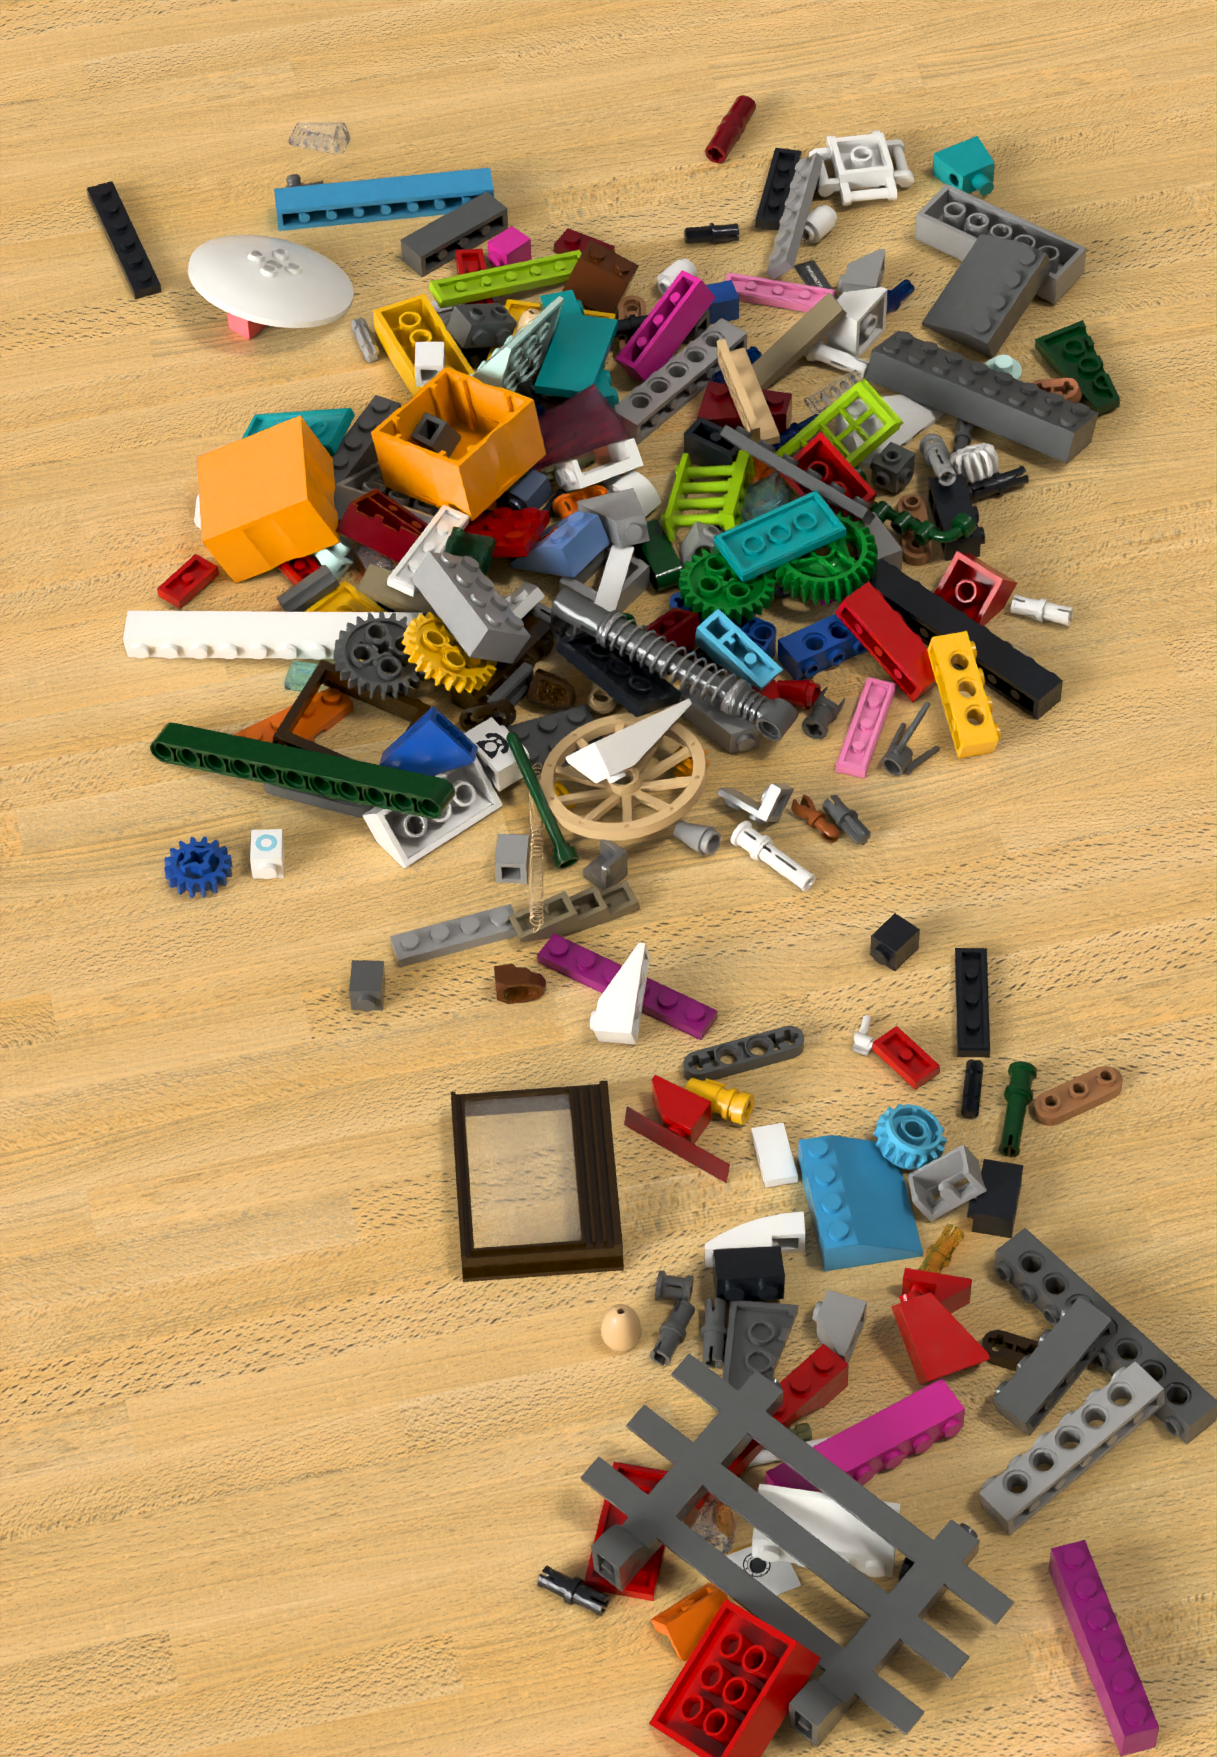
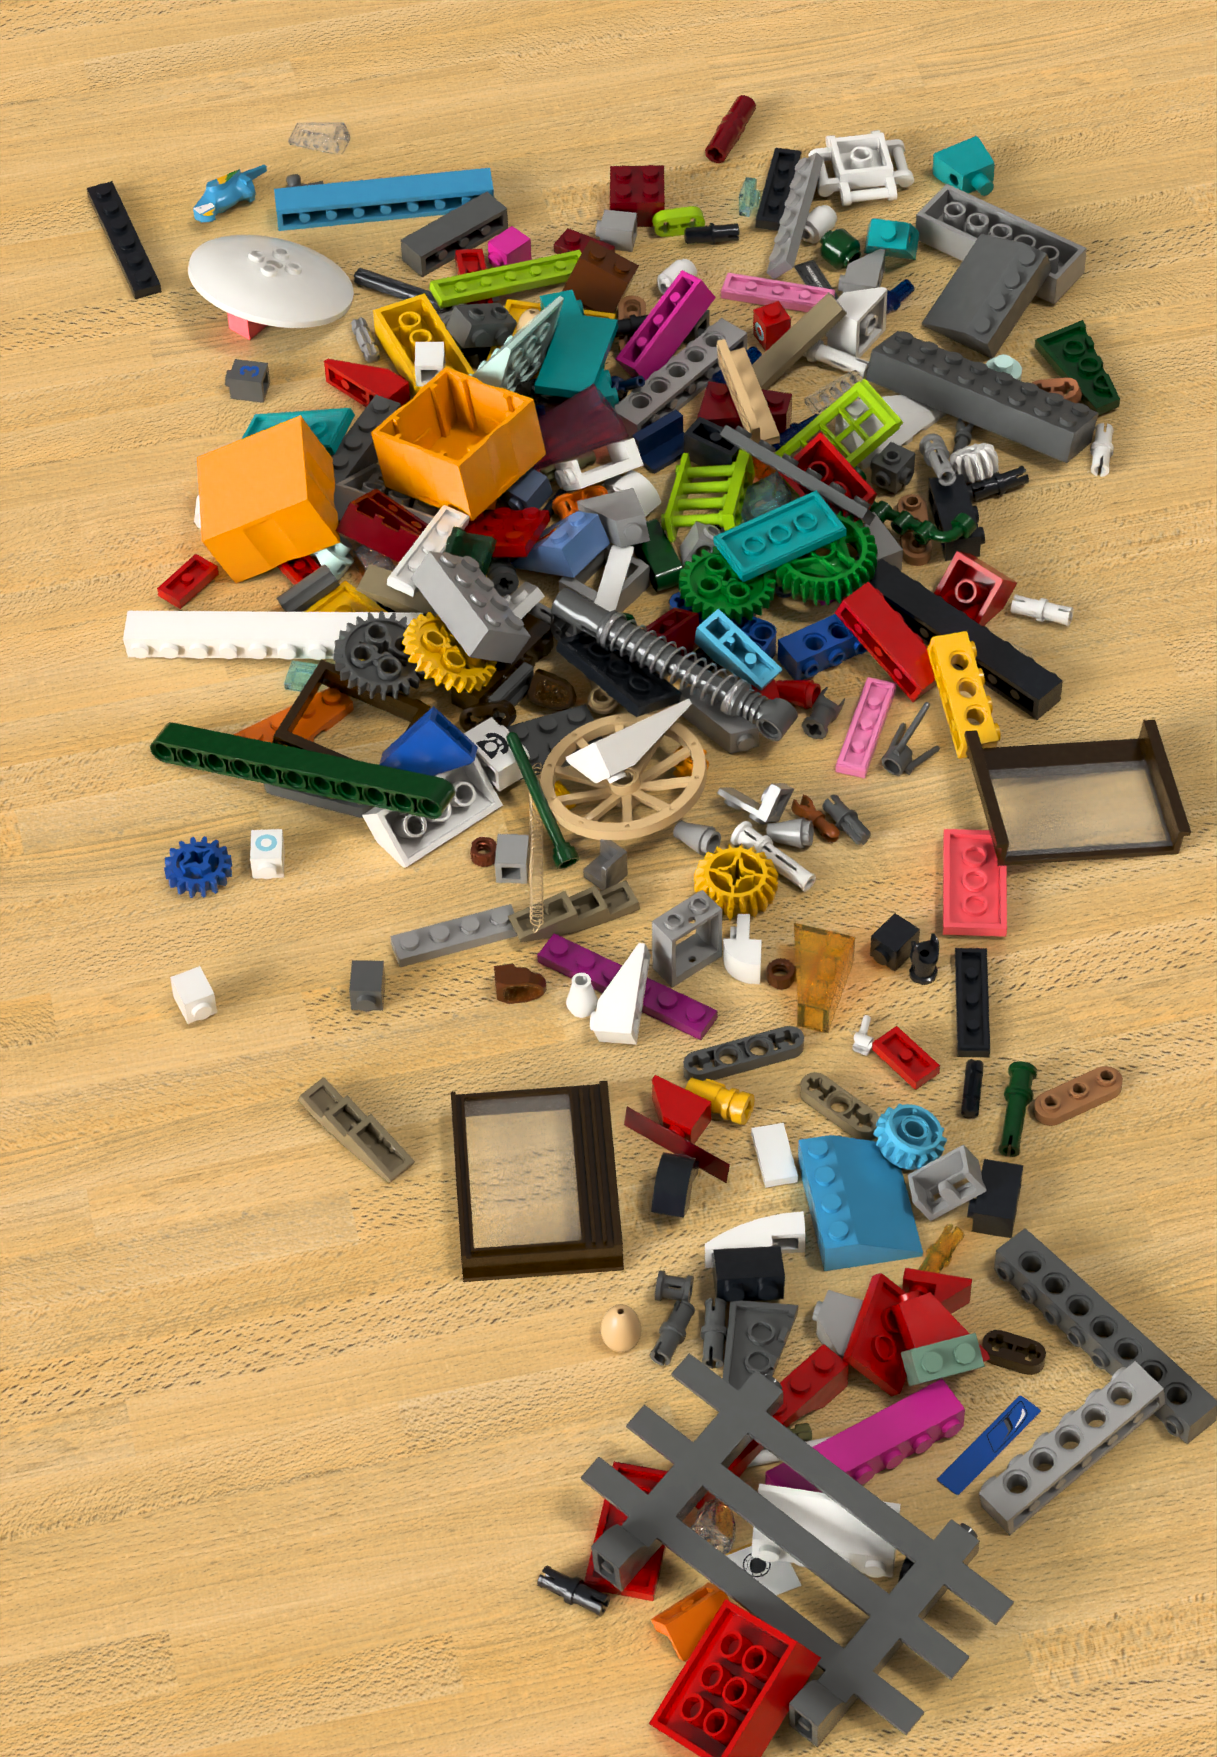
(193, 995): none -> white brick
(226, 192): none -> dark azure animal
(248, 380): none -> dark grey brick
(355, 1130): none -> dark tan slope
(366, 381): none -> red slope
(392, 287): none -> black axle
(435, 435): dark grey brick -> none
(483, 859): none -> copper axle
(503, 575): none -> dark grey axle
(581, 997): none -> white cone
(618, 229): none -> light grey brick
(623, 386): none -> dark blue plate
(638, 191): none -> dark red brick
(661, 442): none -> dark blue panel
(674, 1184): none -> black brick
(677, 220): none -> lime beam
(704, 946): none -> light grey window
(726, 302): blue brick -> none
(741, 953): none -> white brick
(748, 197): none -> clear light blue plate
(750, 874): none -> yellow gear
(770, 324): none -> red brick
(784, 981): none -> reddish brown axle
(792, 832): none -> light grey cone
(821, 972): none -> clear yellow wedge
(835, 1093): none -> dark tan beam
(839, 248): none -> dark green head
(876, 1338): none -> red plate
(892, 237): none -> teal torso
(924, 960): none -> black piece
(942, 1359): none -> sand green brick
(973, 885): none -> coral plate
(988, 1445): none -> blue sticker
(1053, 1365): dark grey brick -> none
(1079, 799): none -> piece
(1102, 449): none -> white pin
(1103, 1648): magenta brick -> none

